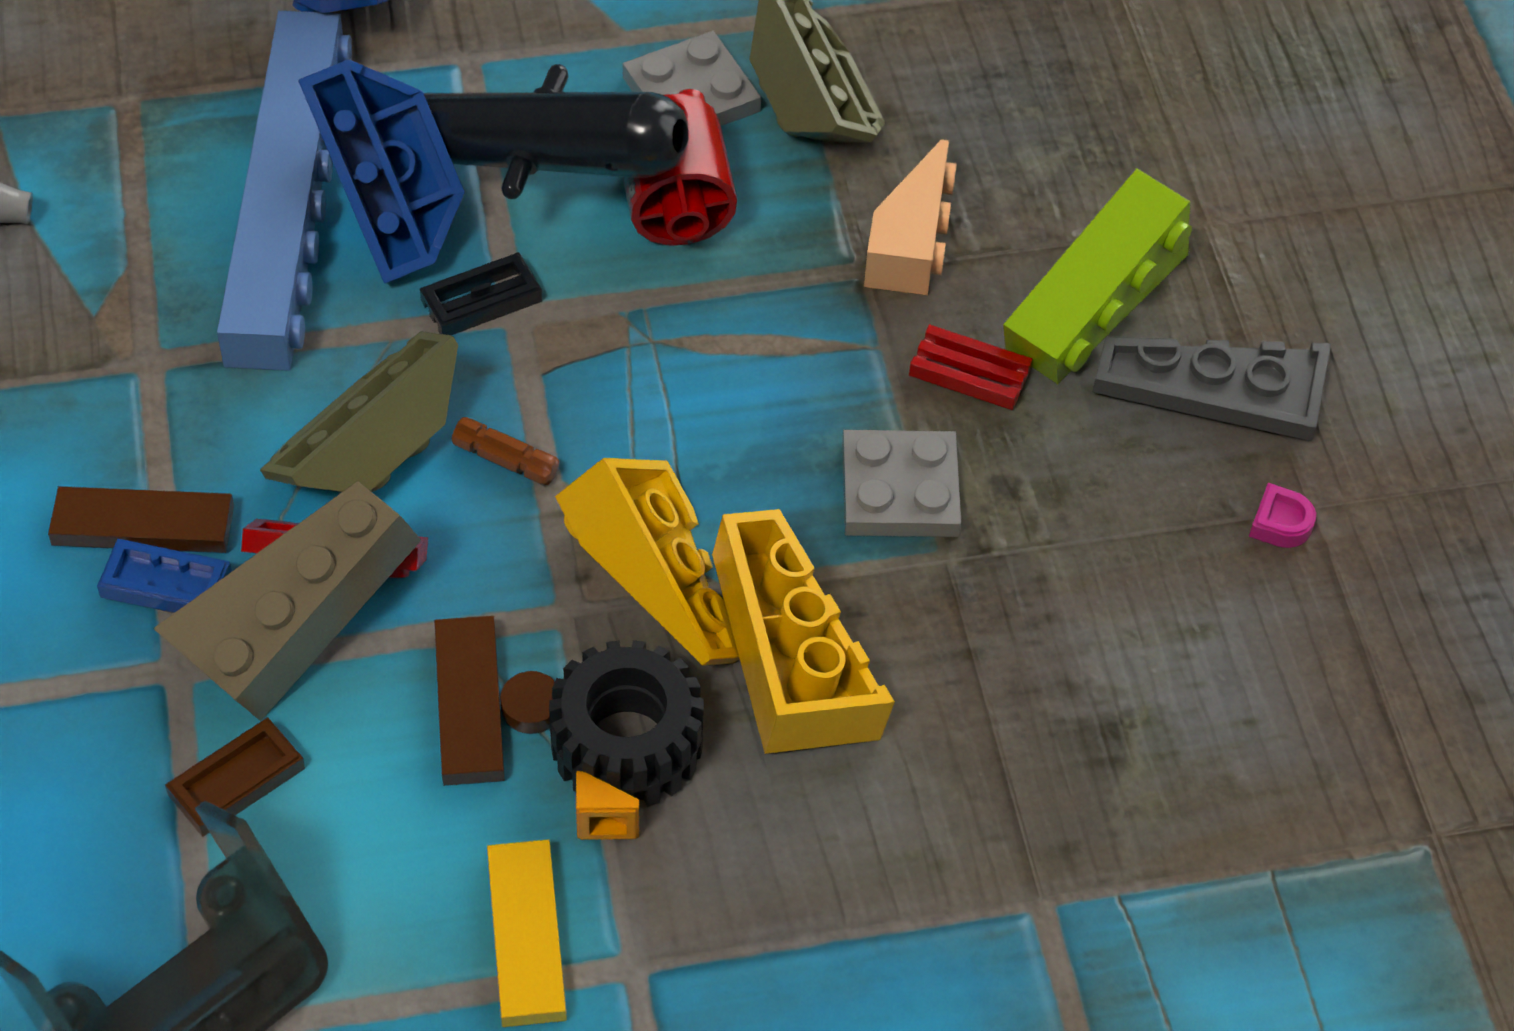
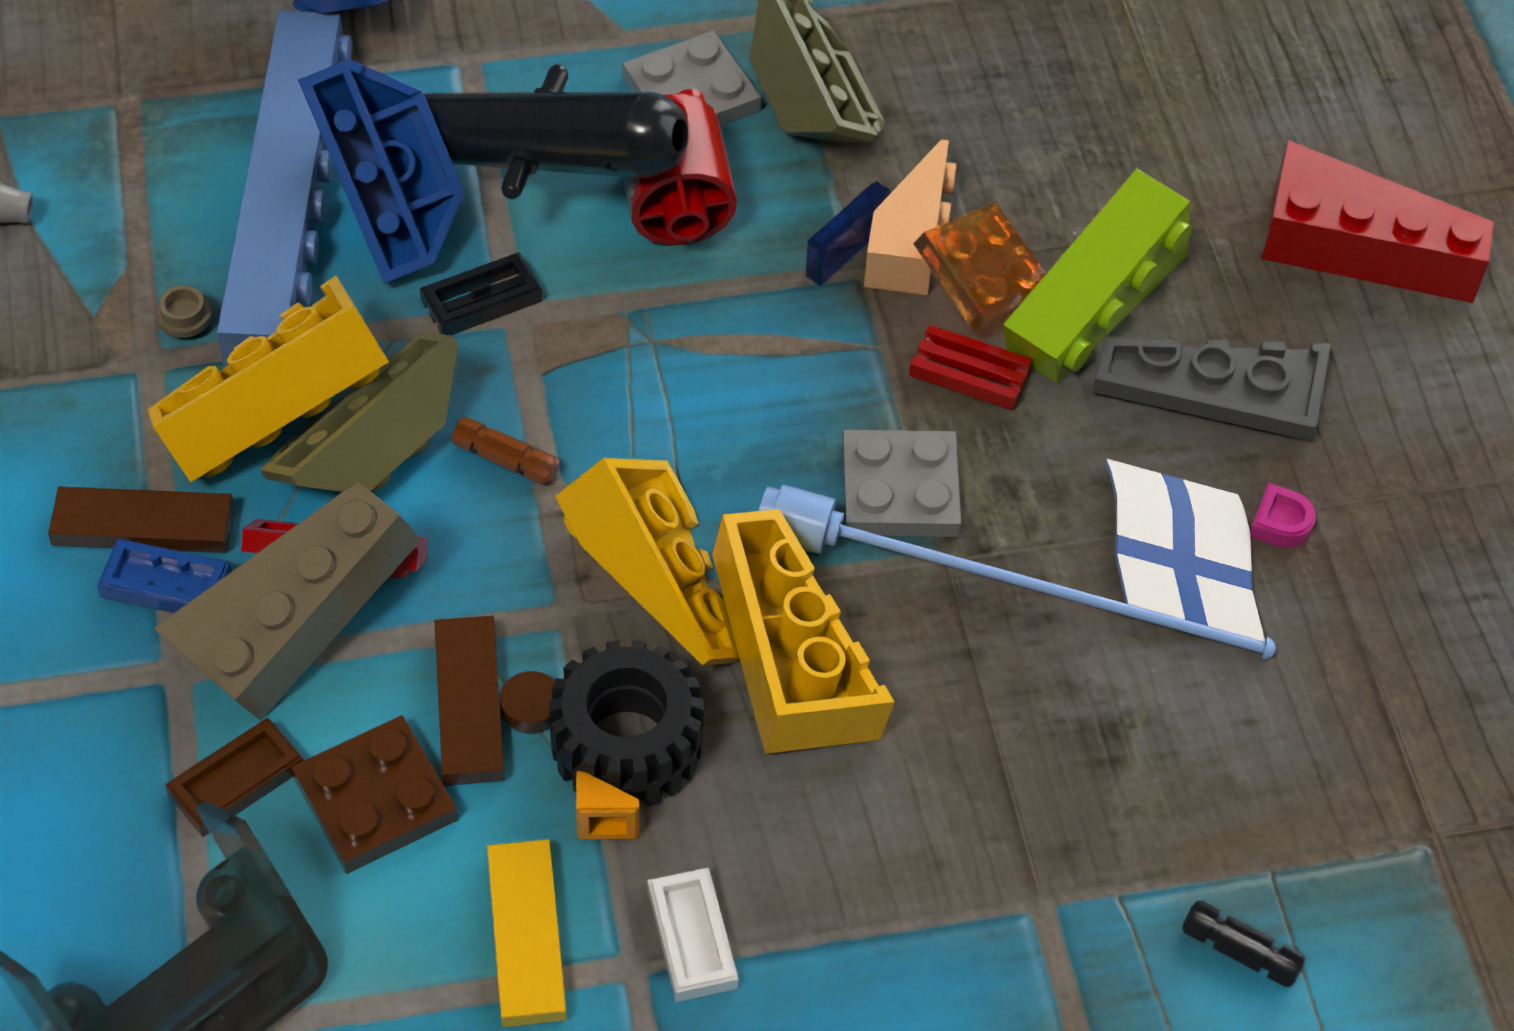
(183, 311): none -> dark tan plate
(268, 384): none -> yellow wedge
(374, 794): none -> reddish brown plate
(692, 935): none -> white tile
(843, 234): none -> clear blue tile
(981, 265): none -> clear orange plate
(1176, 554): none -> flag
(1243, 943): none -> black axle
(1373, 229): none -> red wedge

